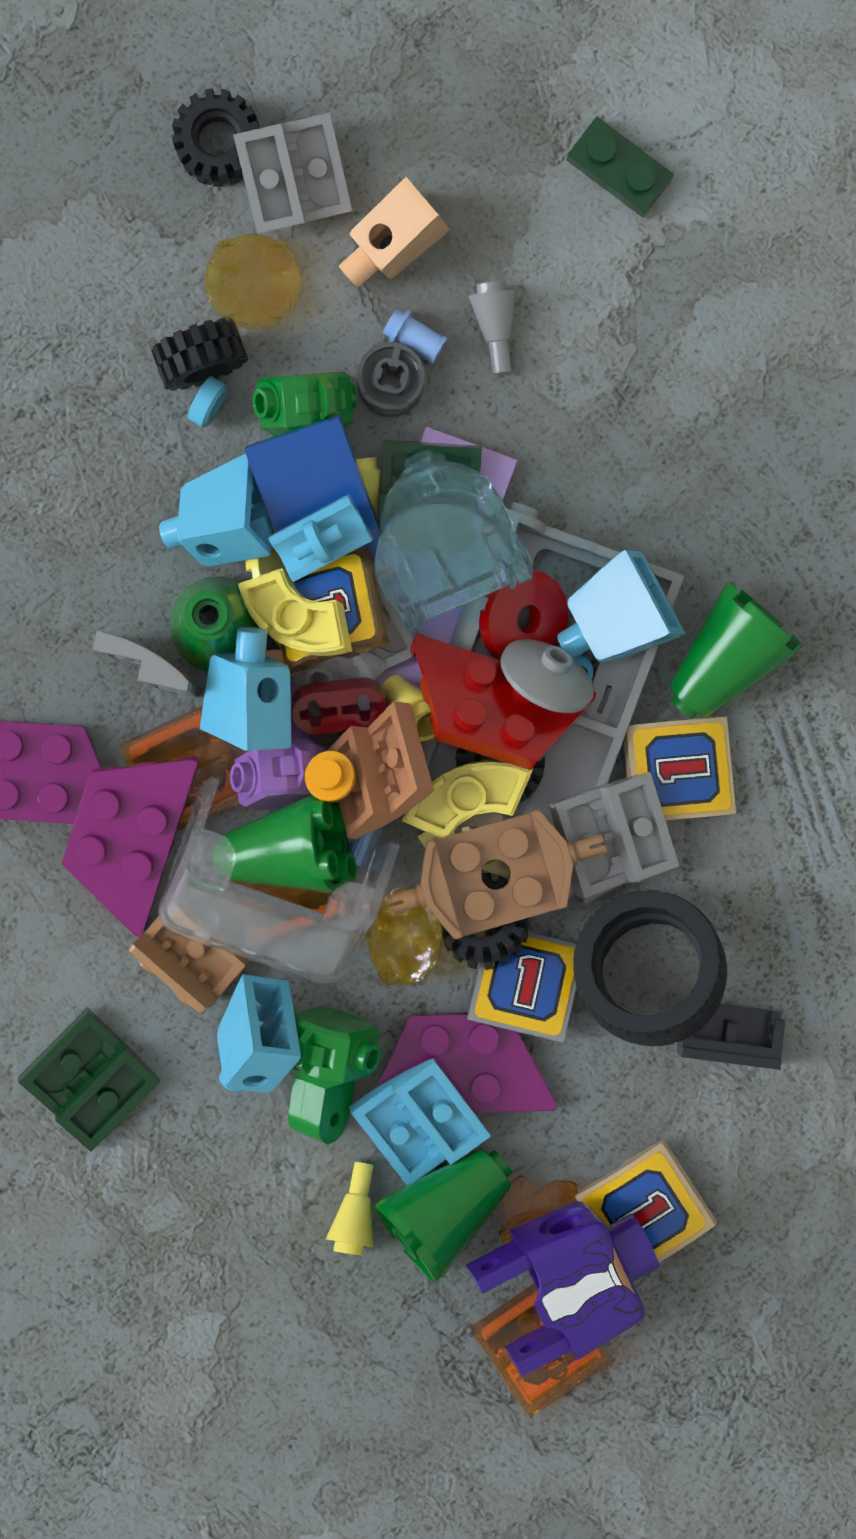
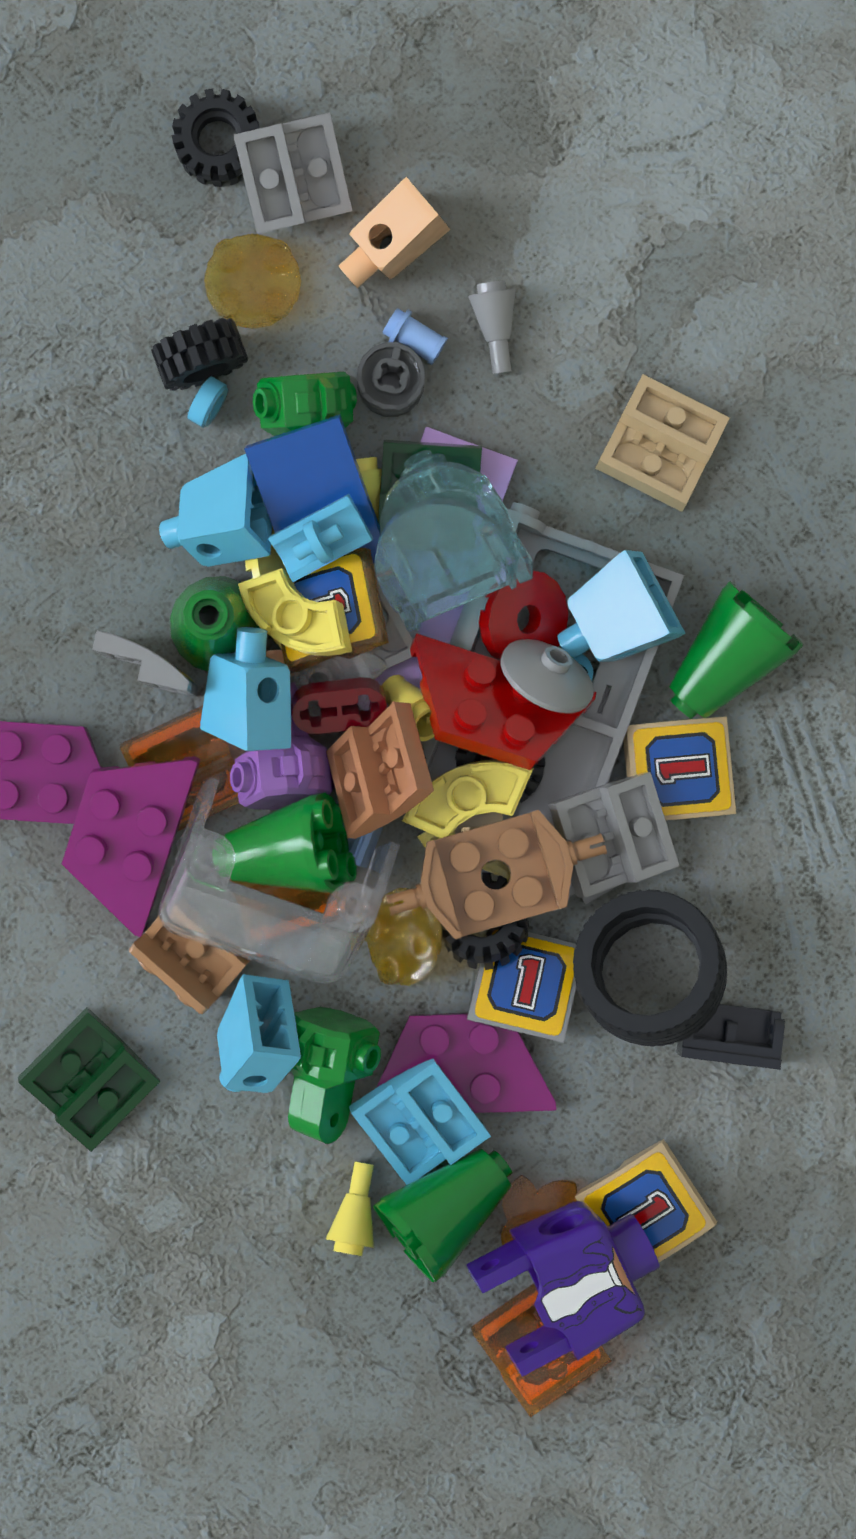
(330, 776): light orange plate -> none
(619, 167): dark green plate -> none
(662, 443): none -> tan slope

